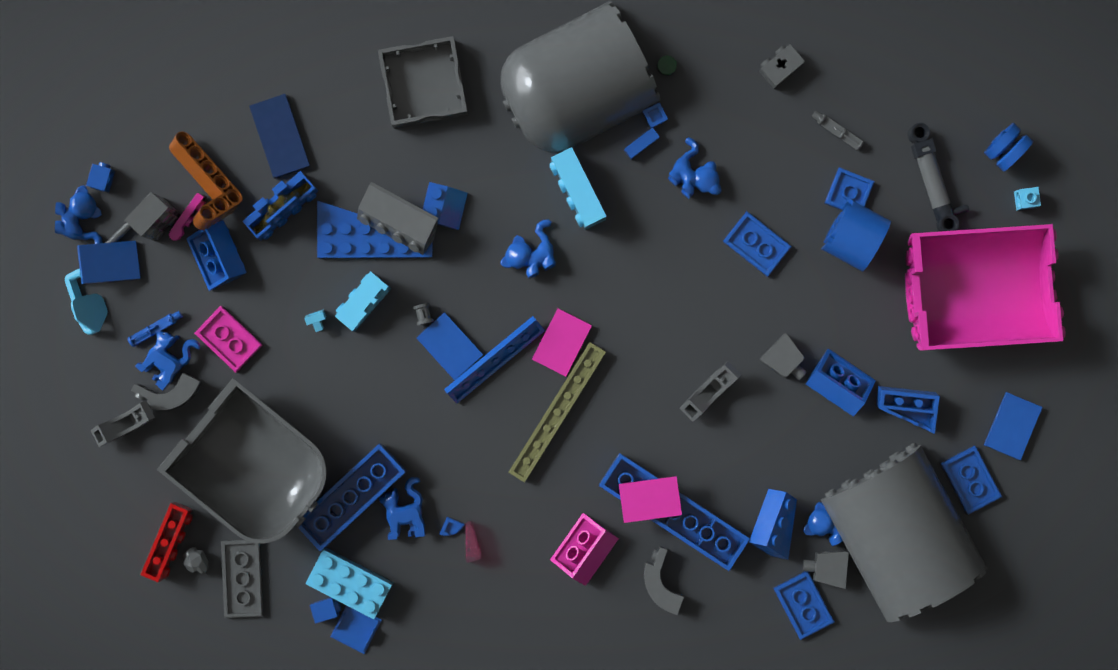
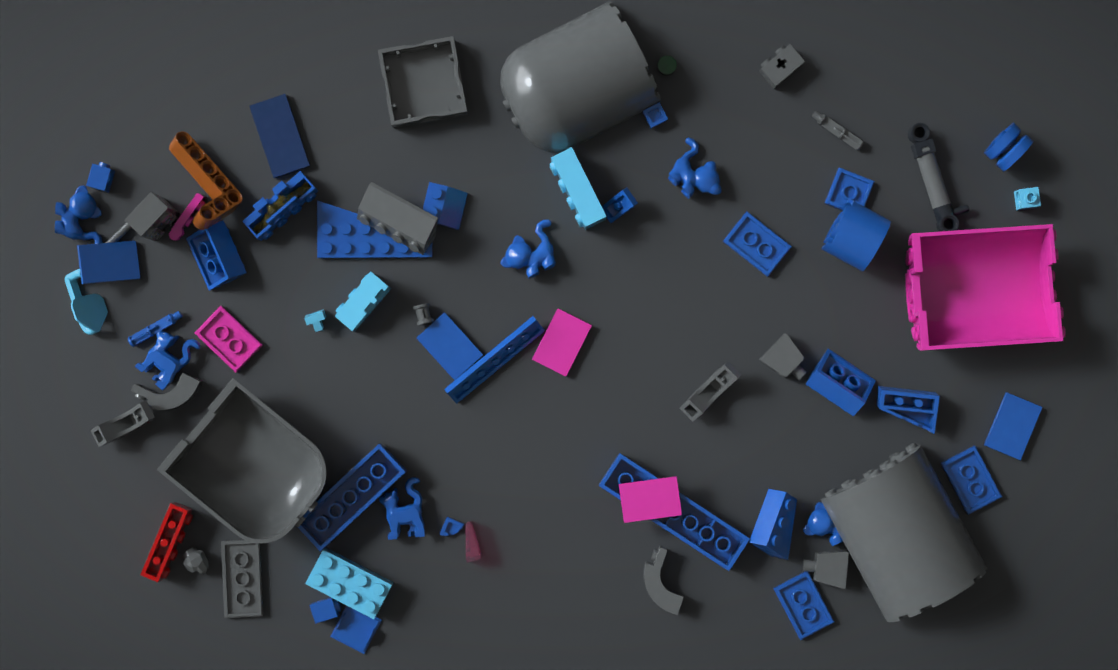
(557, 412): olive plate -> none
(584, 549): dark pink slope -> none
(619, 205): none -> blue slope
(641, 143): blue piece -> none

